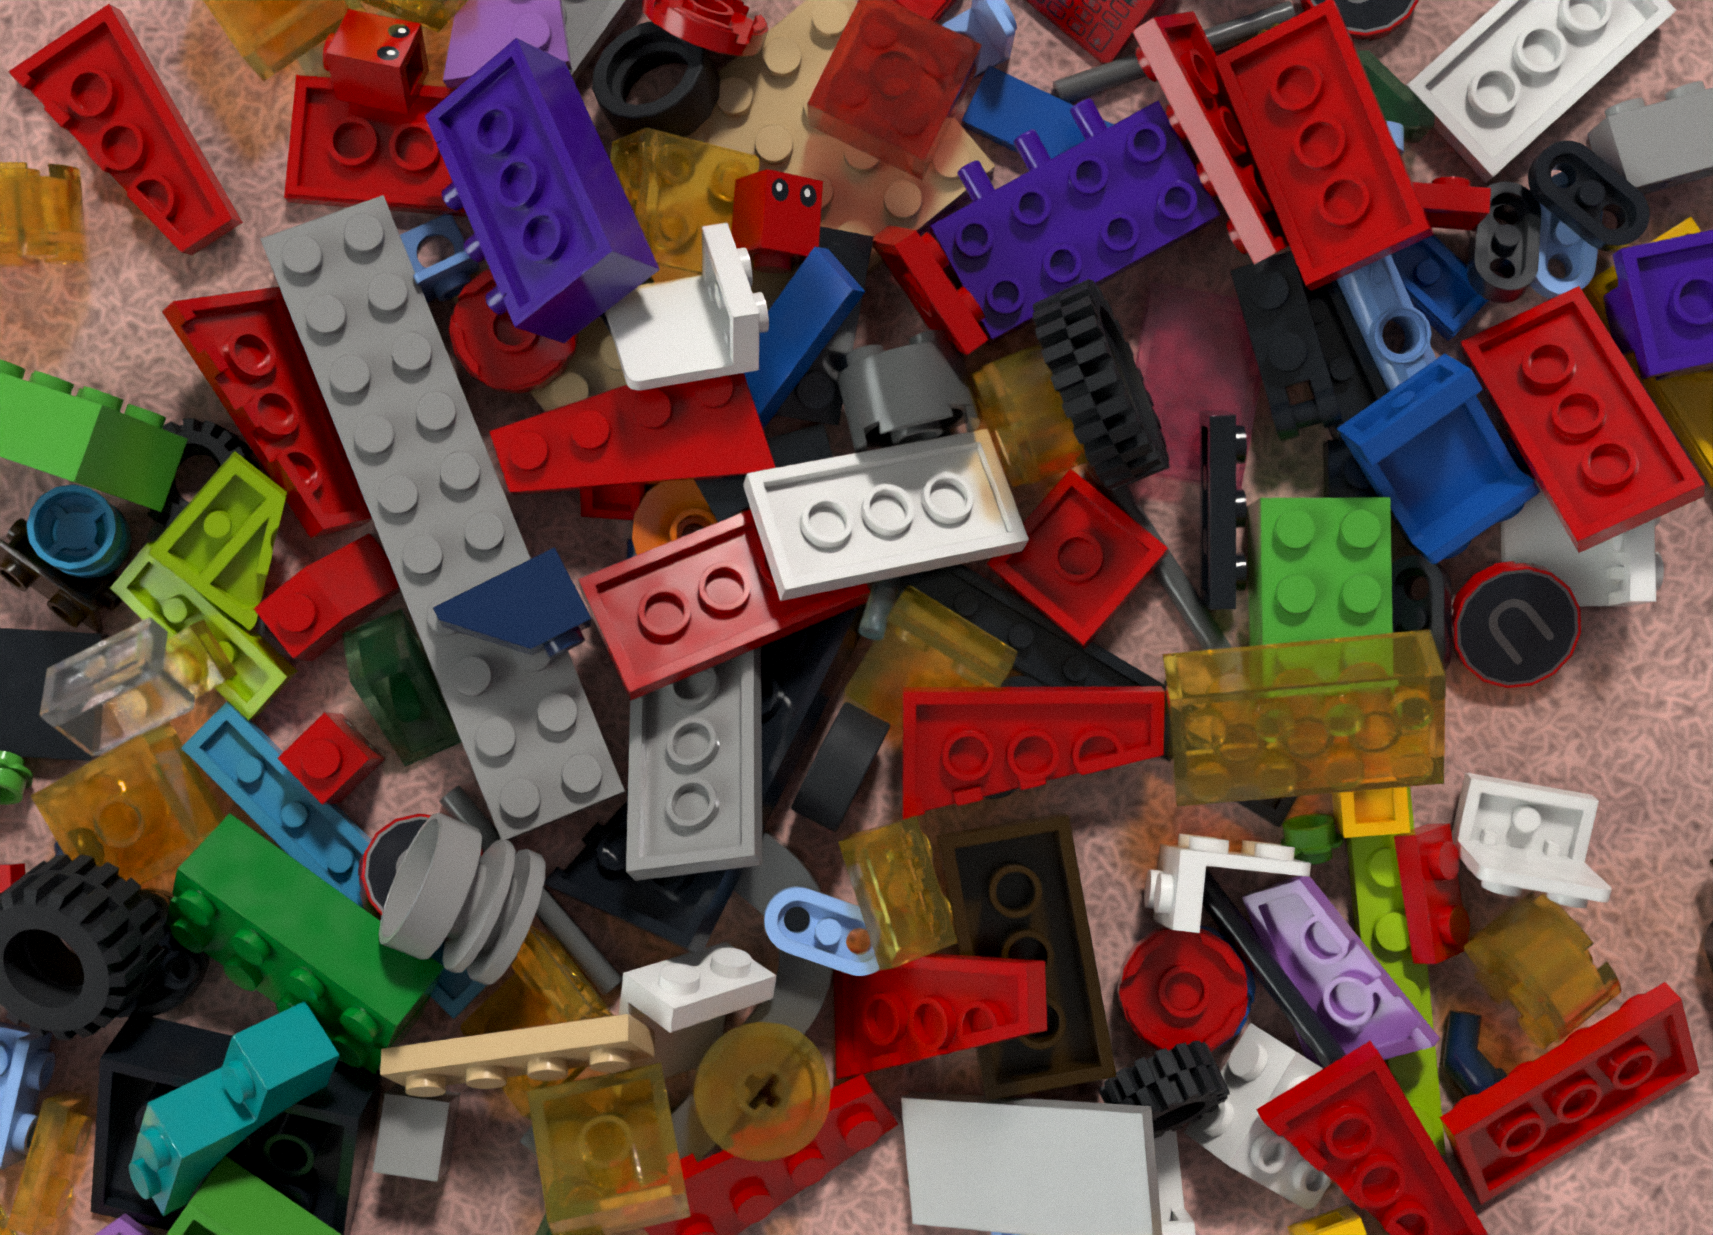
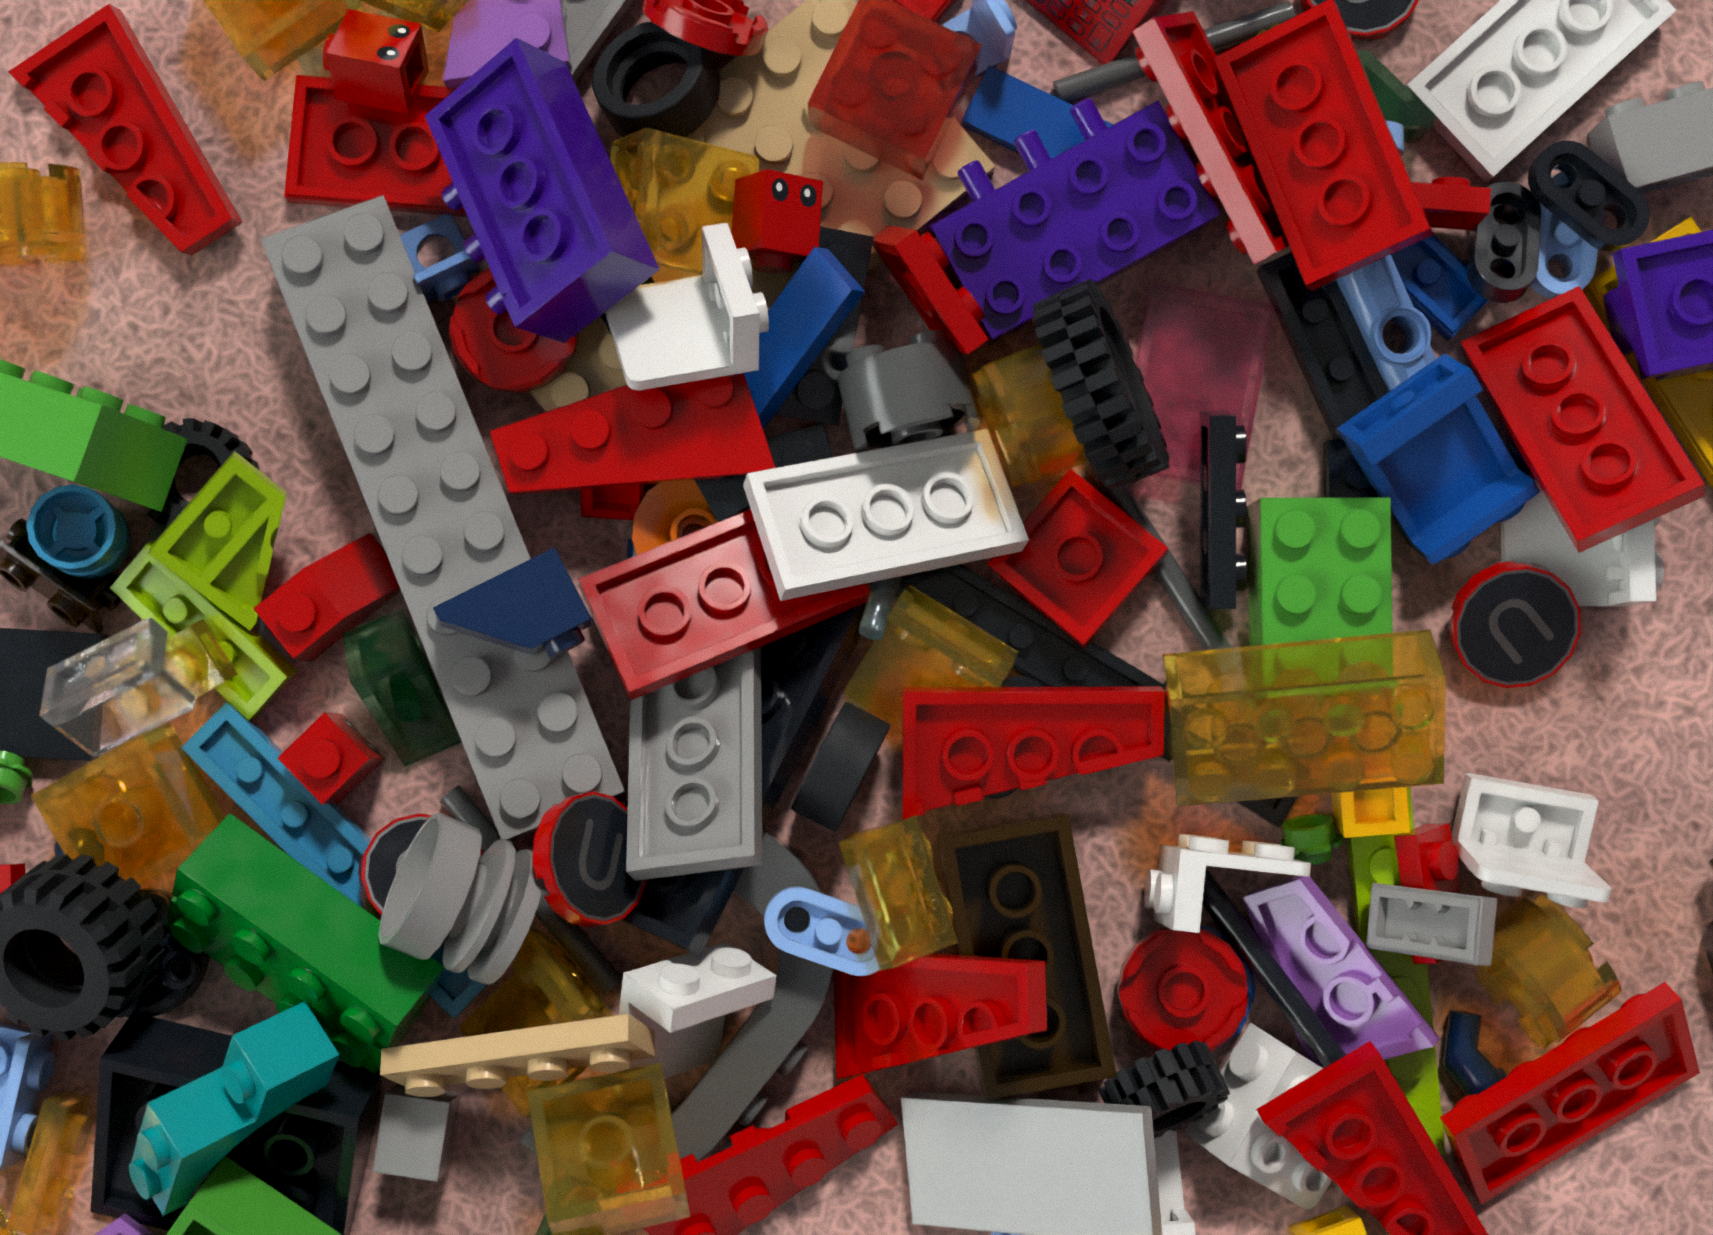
(270, 391): red wing -> none
(583, 860): none -> tile
(799, 1091): clear yellow brick -> none
(1286, 343): black plate -> none
(1429, 613): black plate -> none
(1432, 923): none -> light grey plate

